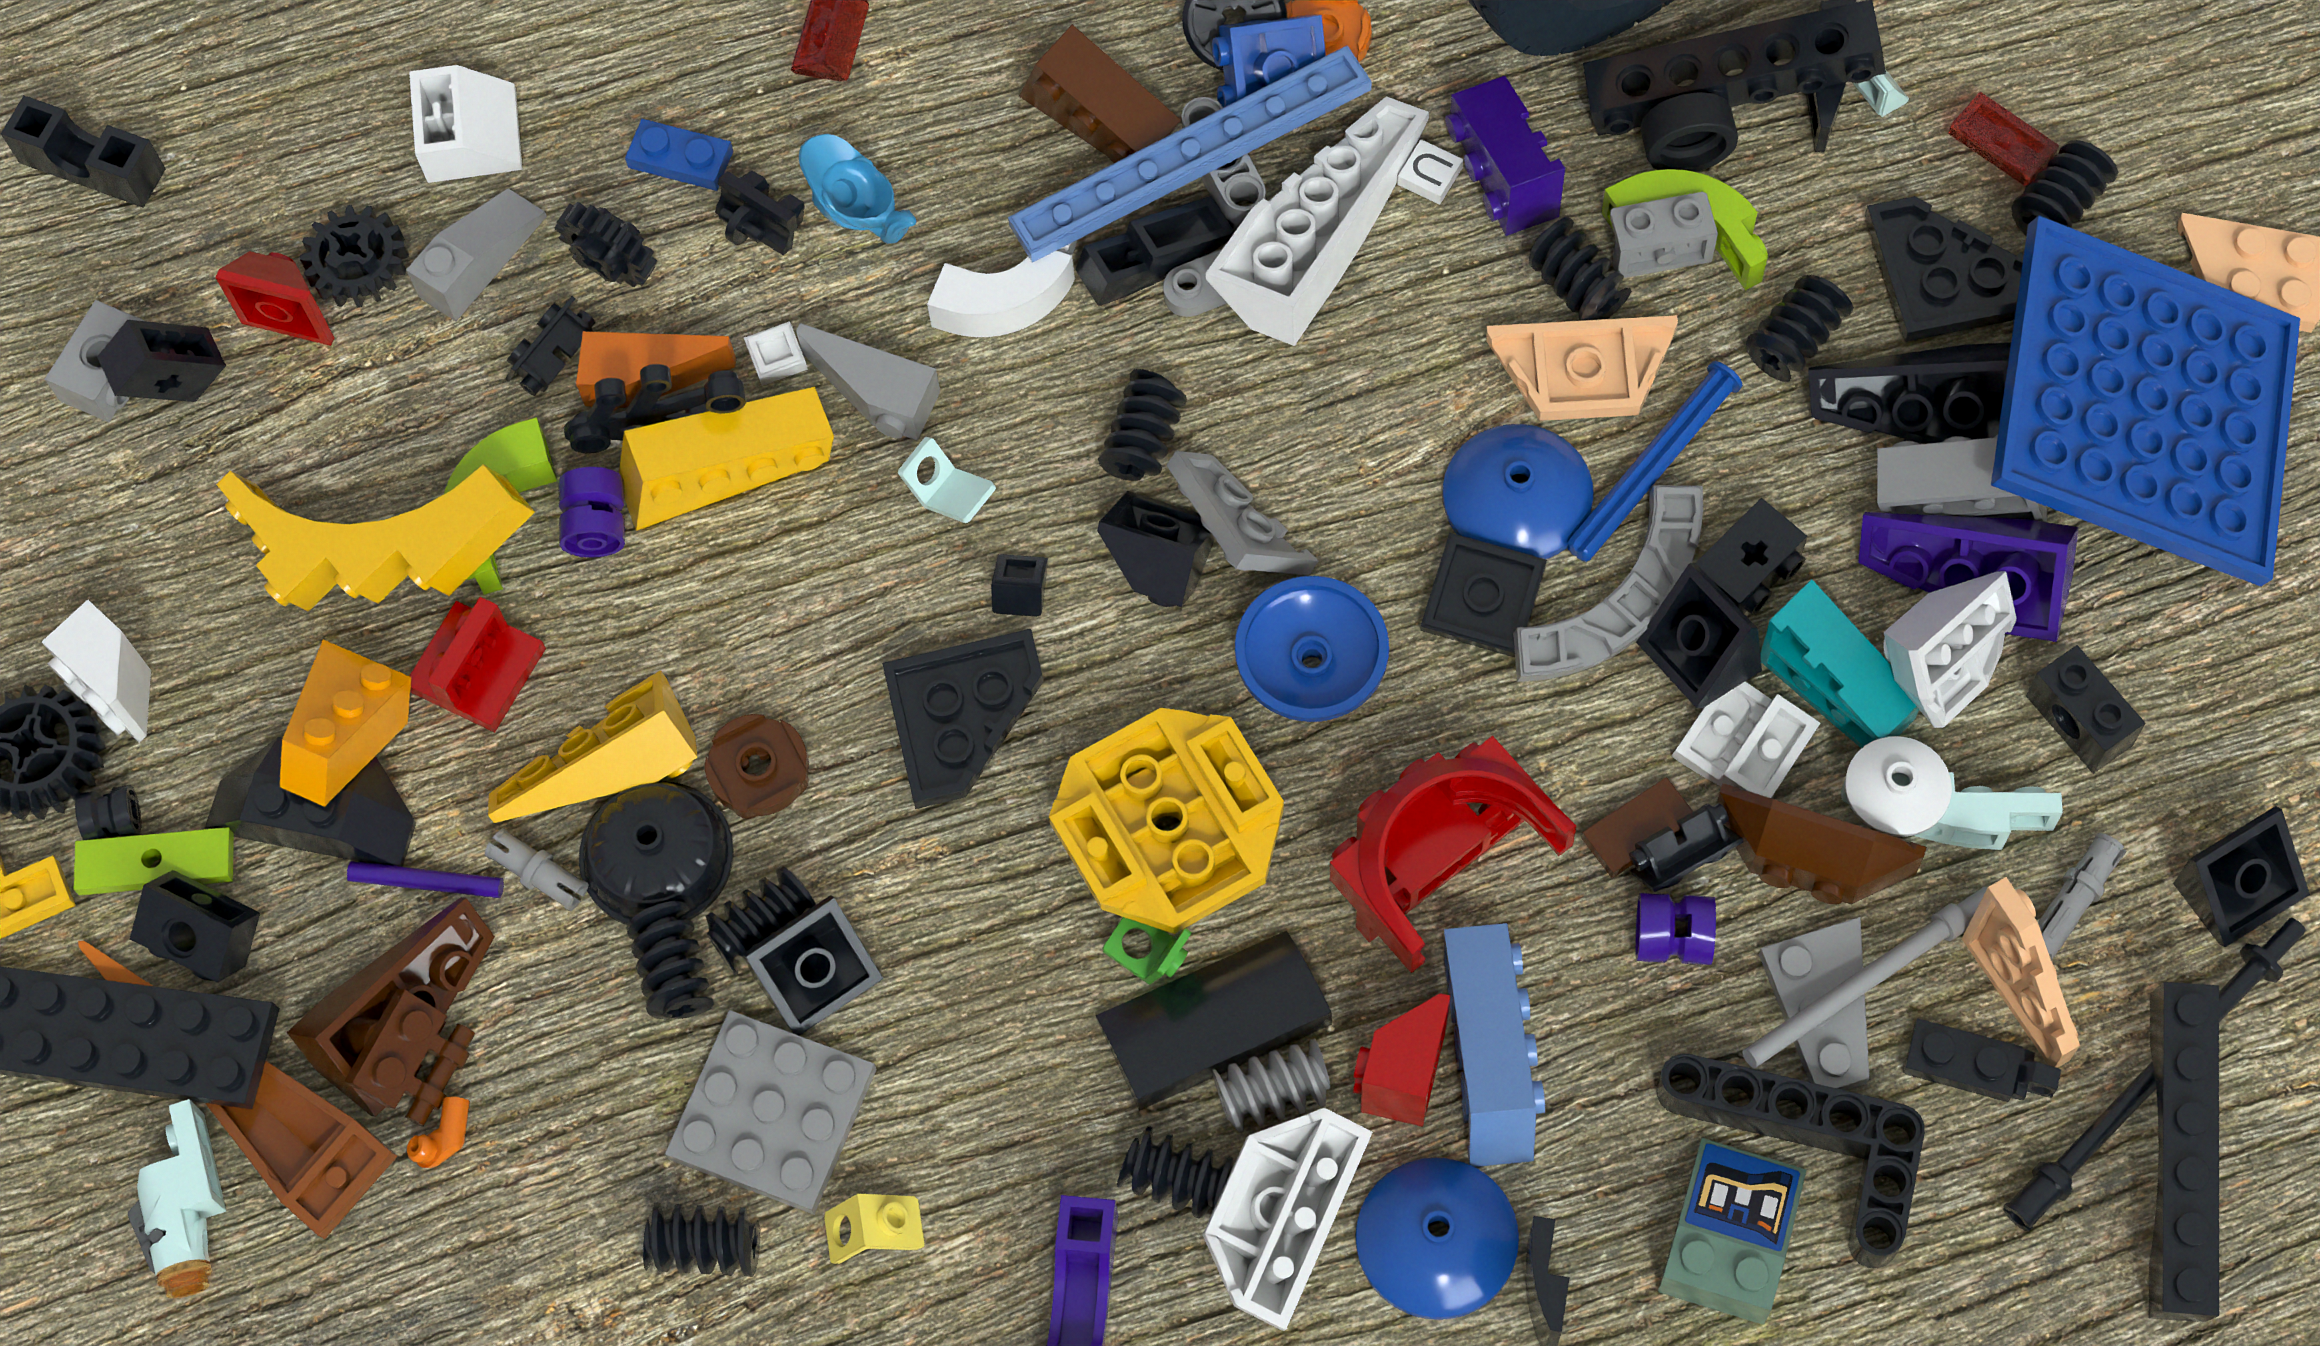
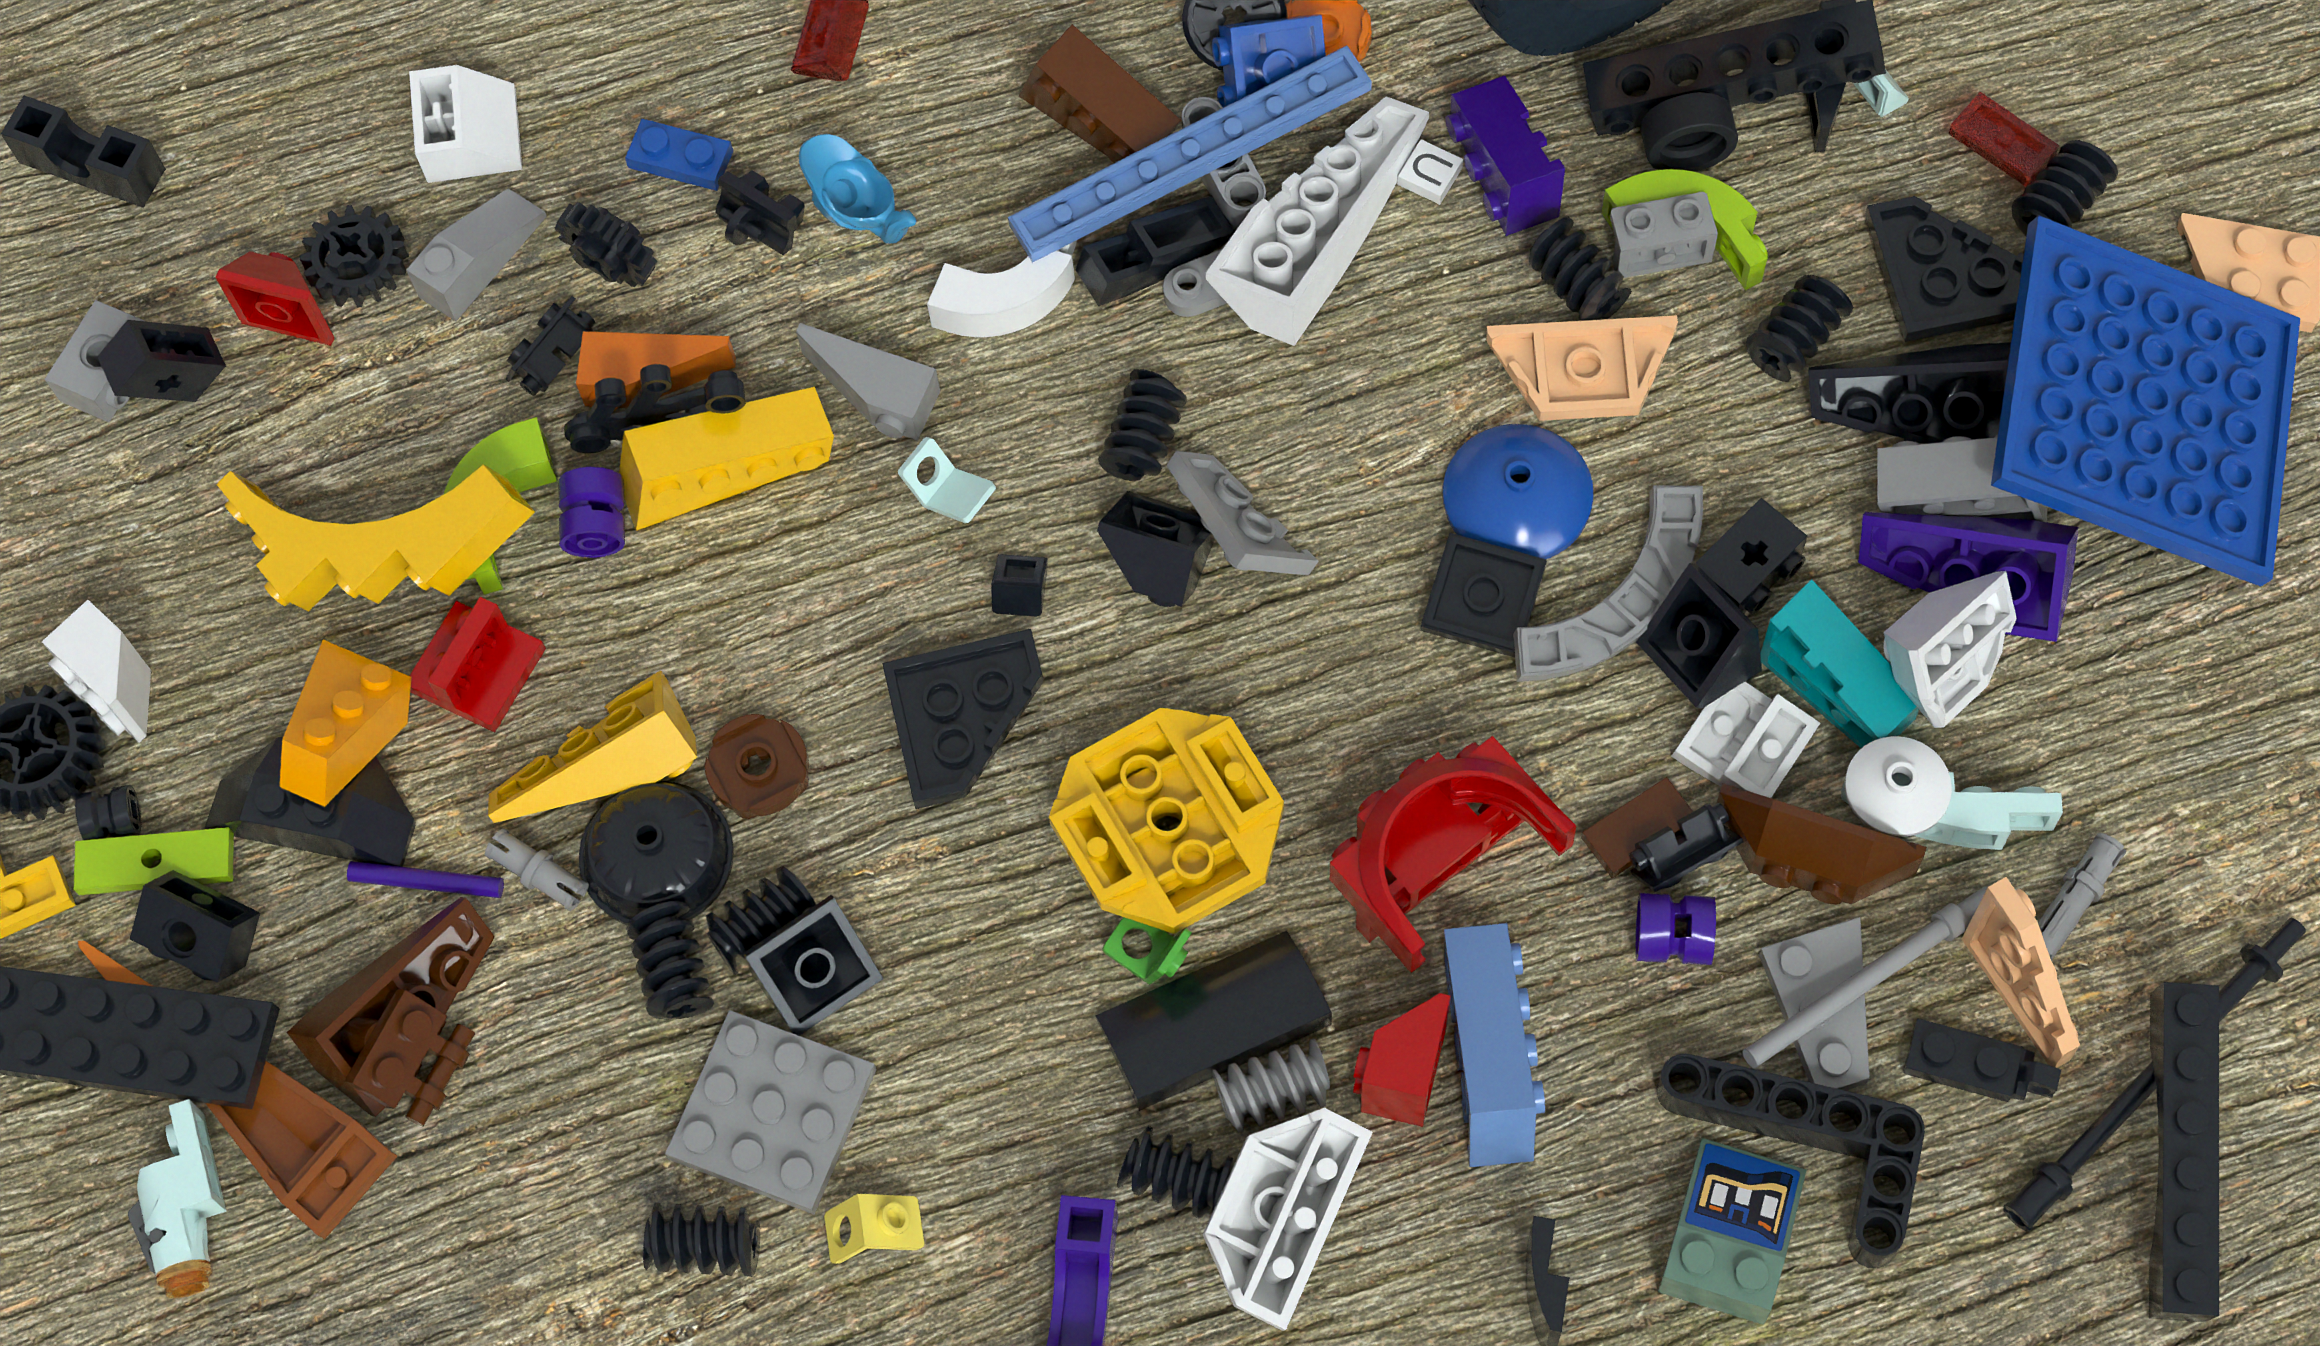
(446, 1140): orange arm -> none
(775, 353): white tile -> none
(1312, 620): blue dish -> none
(1432, 1273): blue dish -> none
(1654, 460): blue axle -> none
(2085, 709): black brick -> none
(2244, 878): black slope -> none

